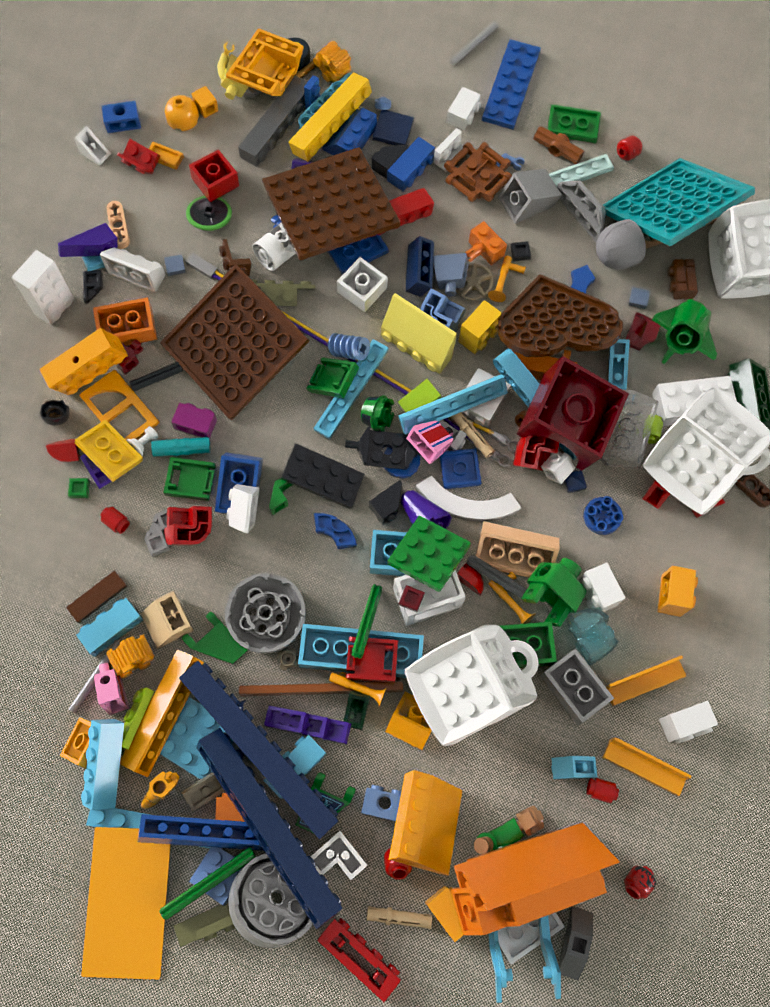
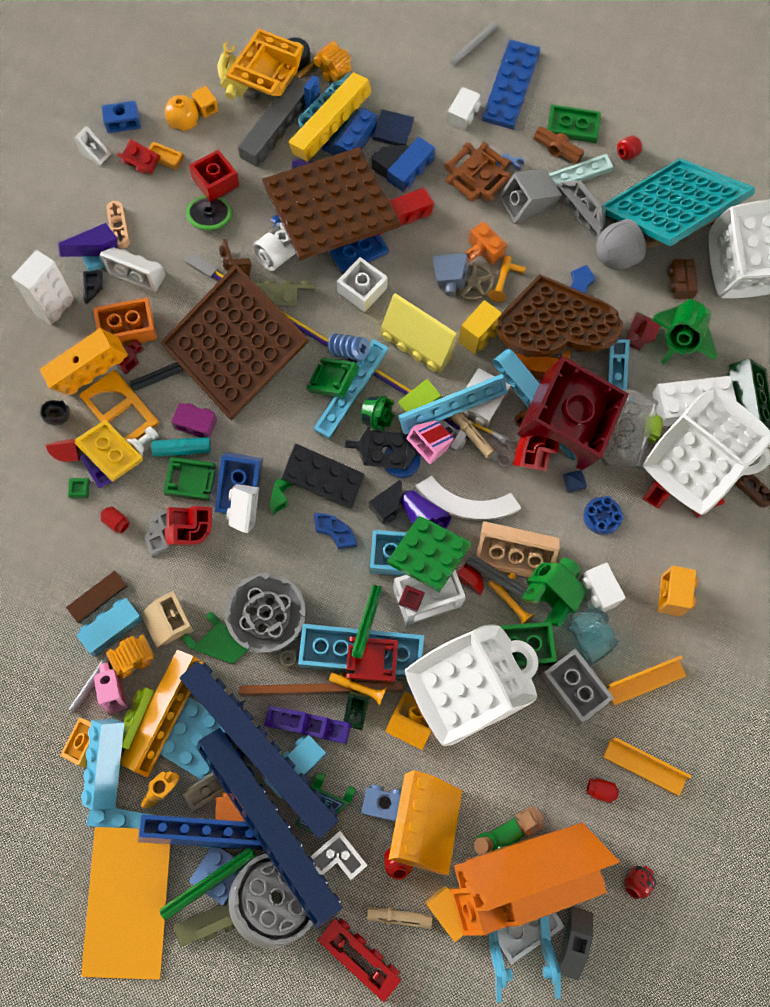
(174, 265): sand blue tile -> none
(382, 103): medium blue tile -> none
(419, 266): dark blue brick -> none
(443, 309): medium blue brick -> none
(448, 149): white bracket -> none
(460, 468): blue tile -> none
(520, 251): black tile -> none
(558, 467): white brick -> none
(574, 767): medium azure slope -> none
(639, 297): sand blue tile -> none
(692, 720): white brick -> none

